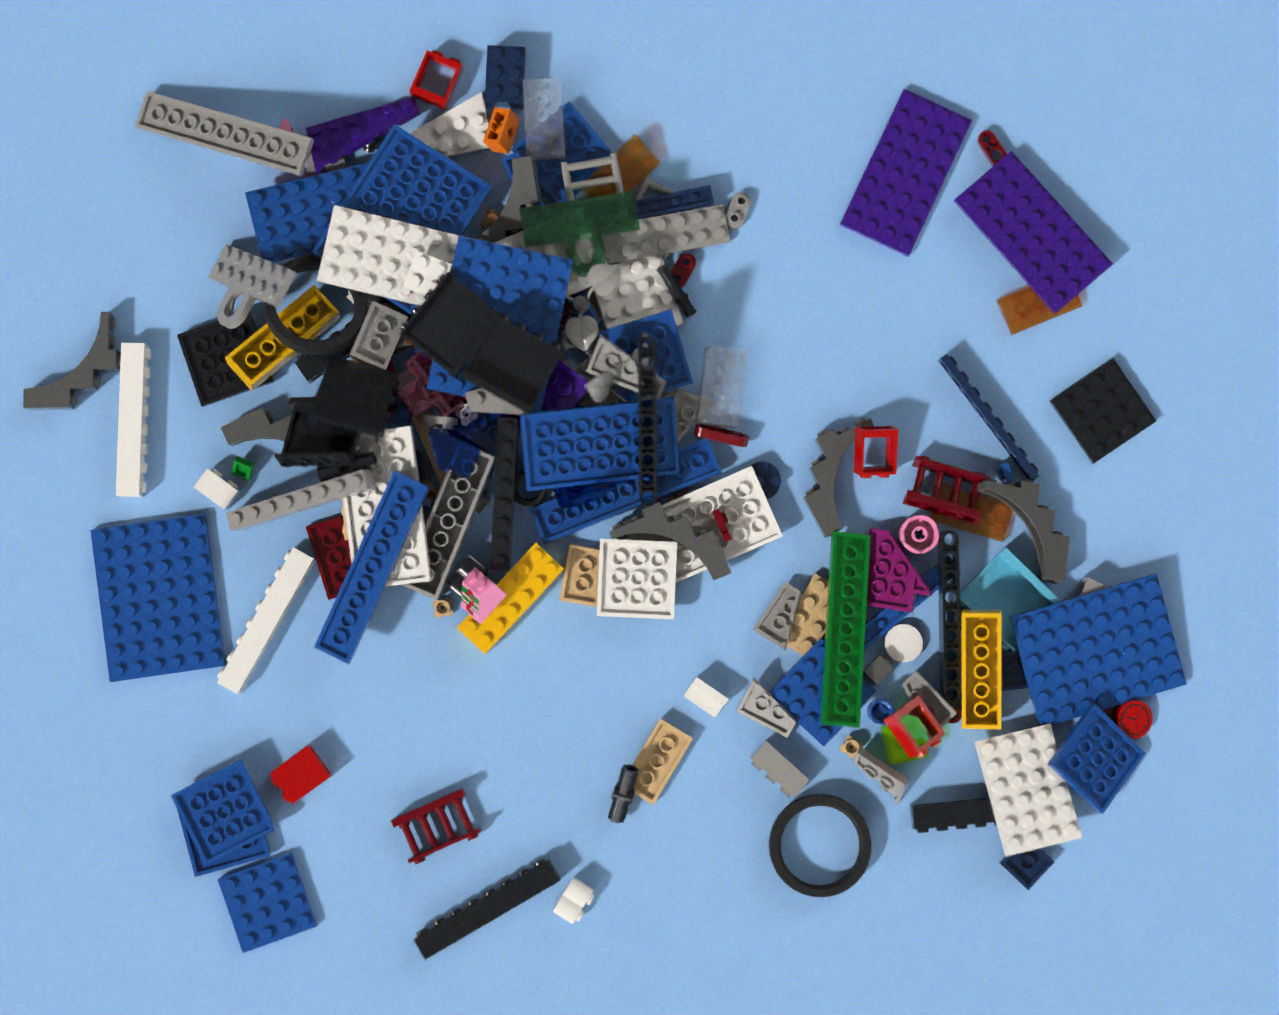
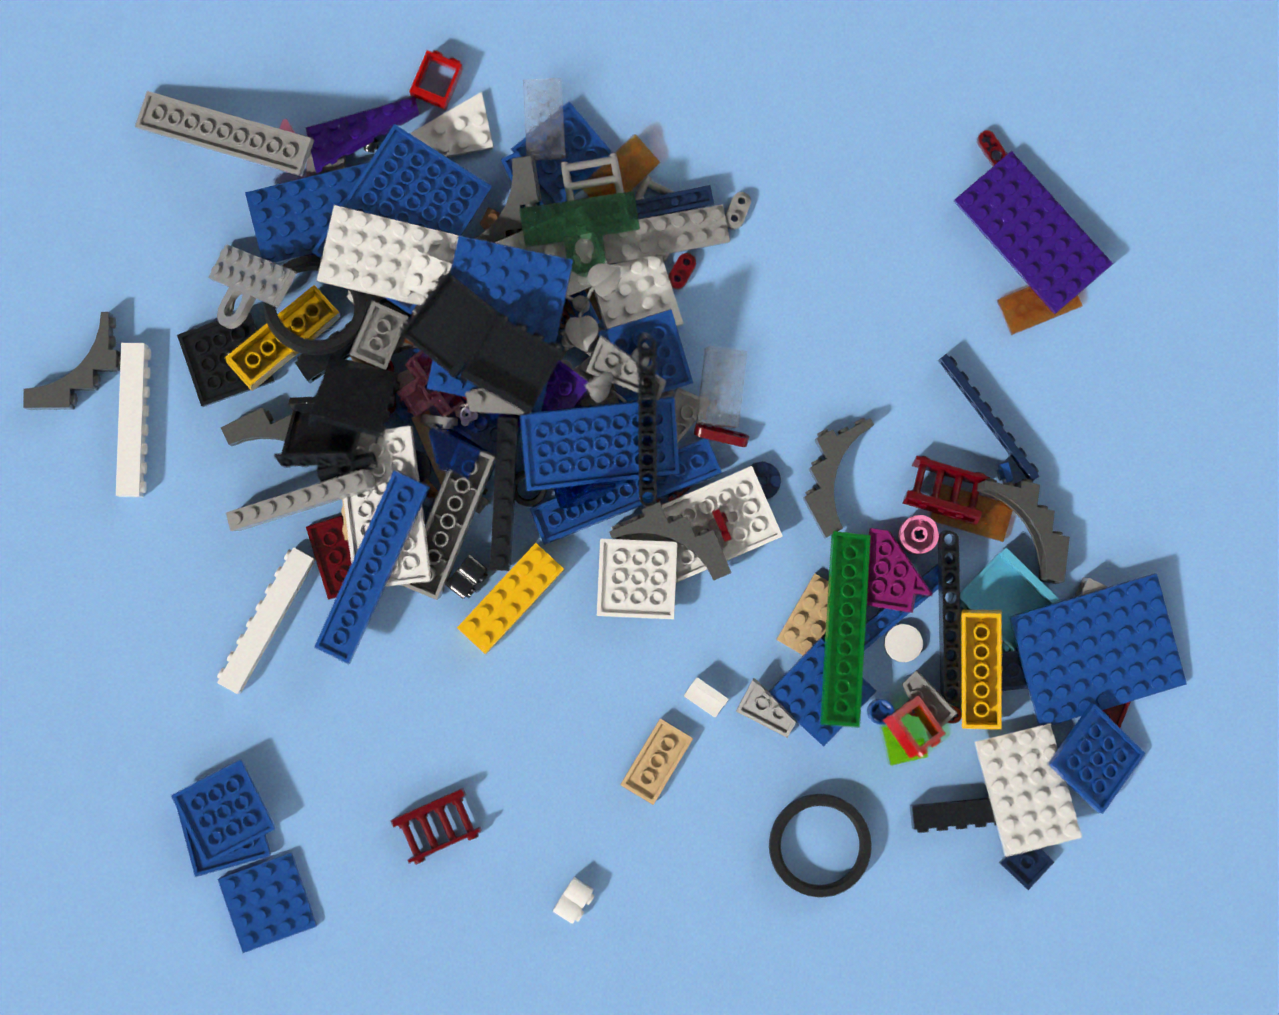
(157, 597): blue plate -> none
(216, 488): white brick -> none
(242, 468): green plate -> none
(300, 774): red panel -> none
(447, 609): tan plate -> none
(480, 595): bright pink slope -> none
(487, 908): black brick -> none
(501, 130): orange brick -> none
(505, 76): dark blue brick -> none
(581, 576): tan tile -> none
(623, 793): black piece -> none
(674, 287): black pin -> none
(779, 769): light grey brick -> none
(780, 616): light grey wing -> none
(851, 752): tan plate -> none
(878, 669): dark grey brick -> none
(888, 778): light grey wing -> none
(890, 467): red window -> none
(906, 172): dark purple plate -> none
(1102, 411): black plate -> none
(1134, 718): red tile -> none

